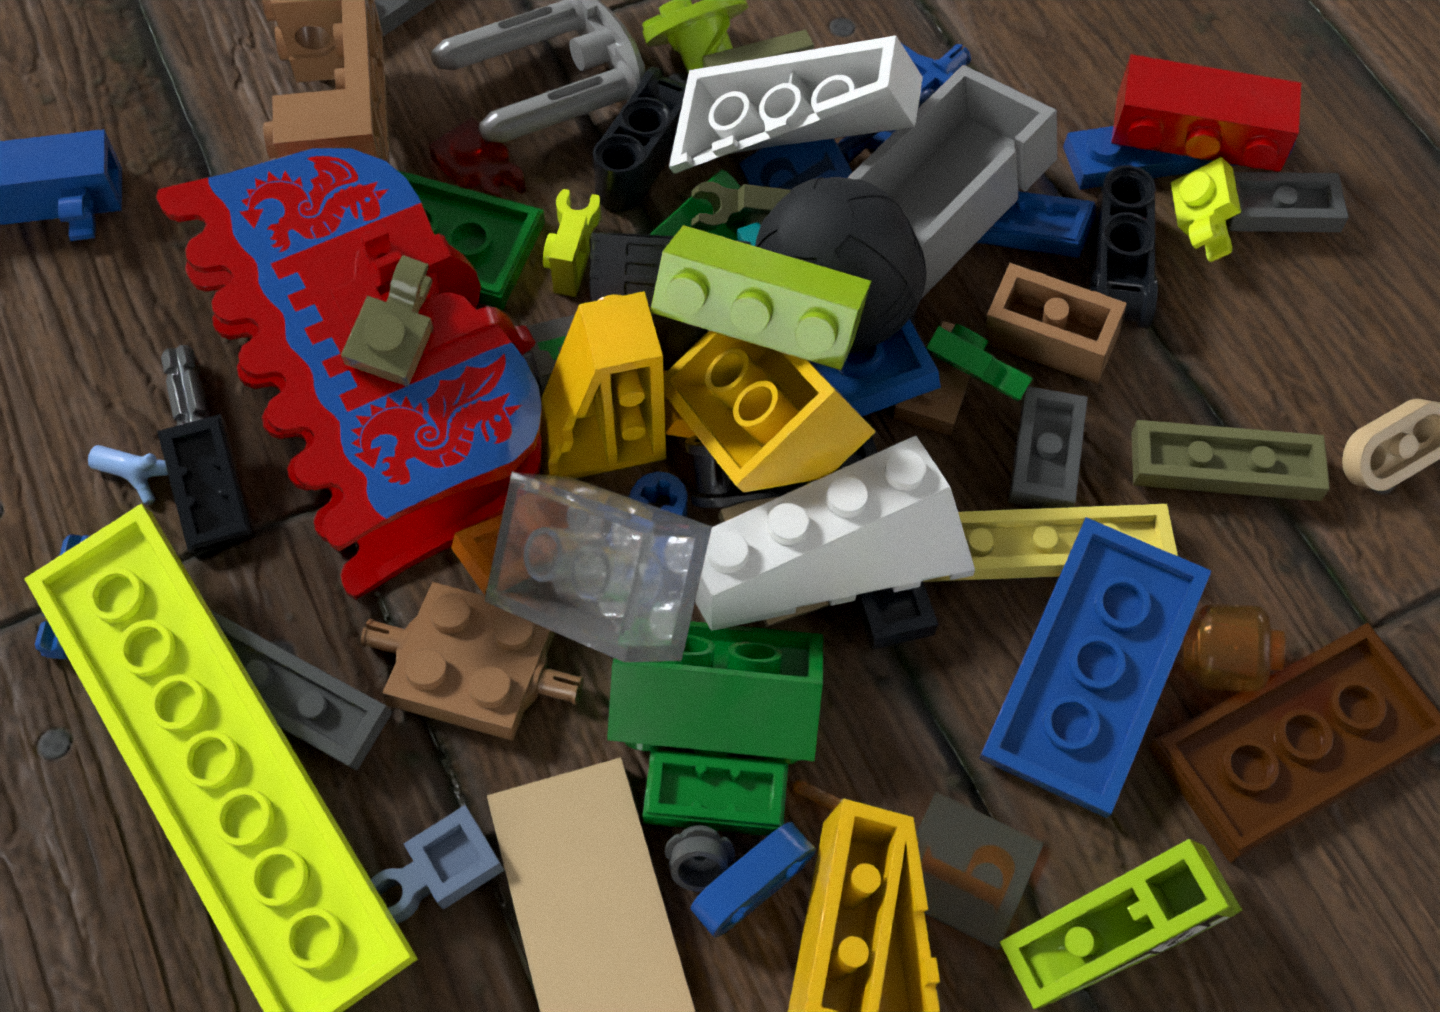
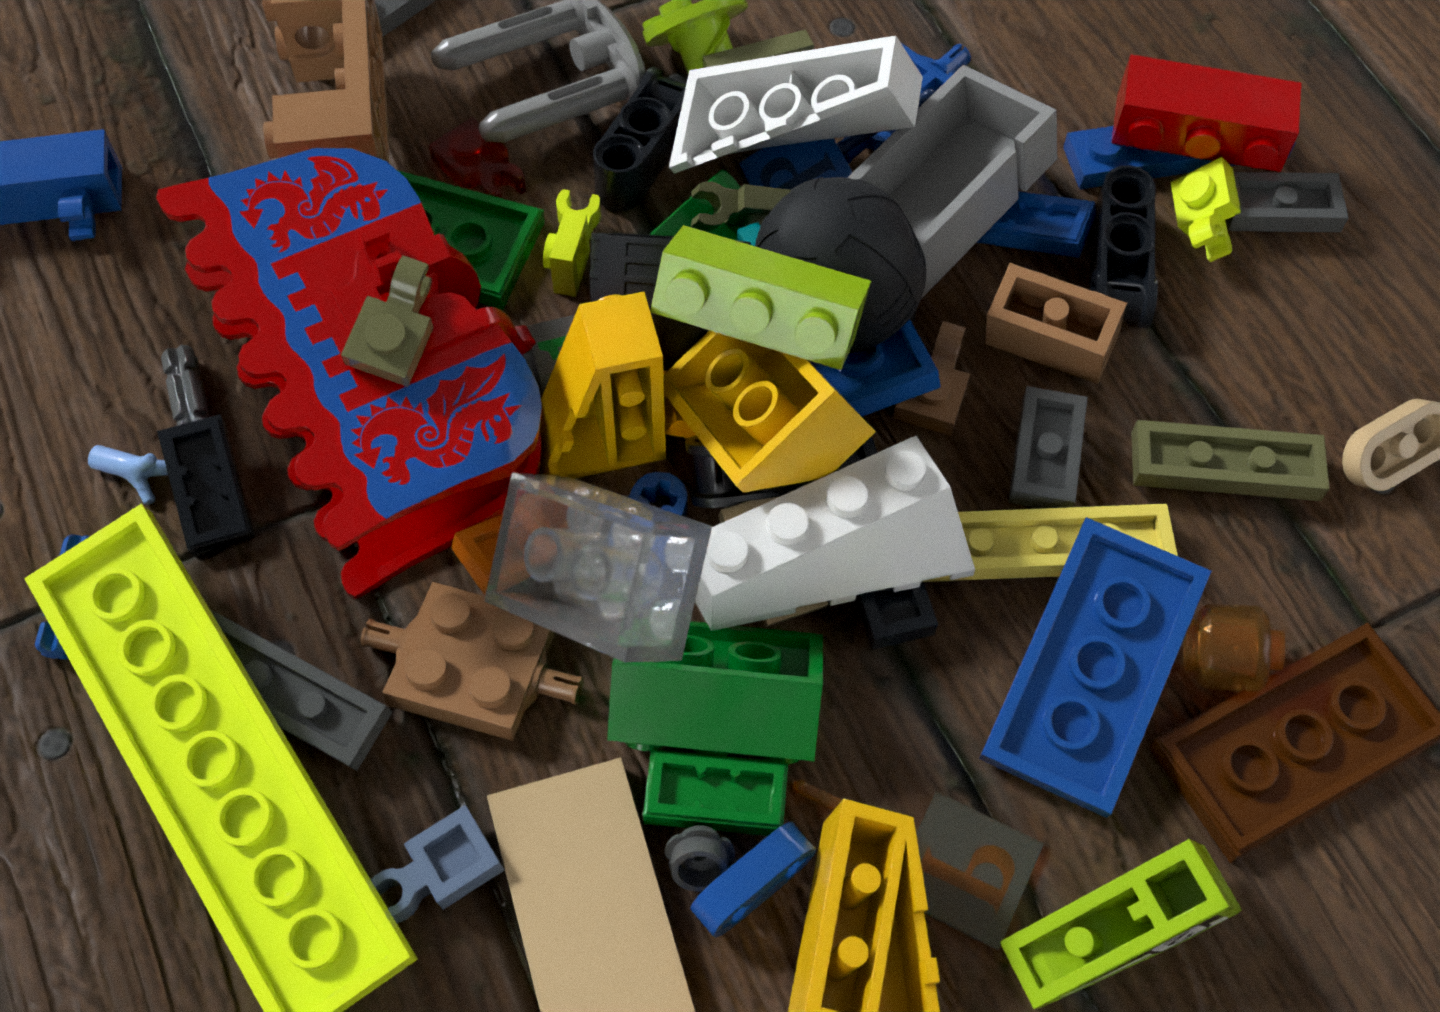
(966, 353): green plate -> none

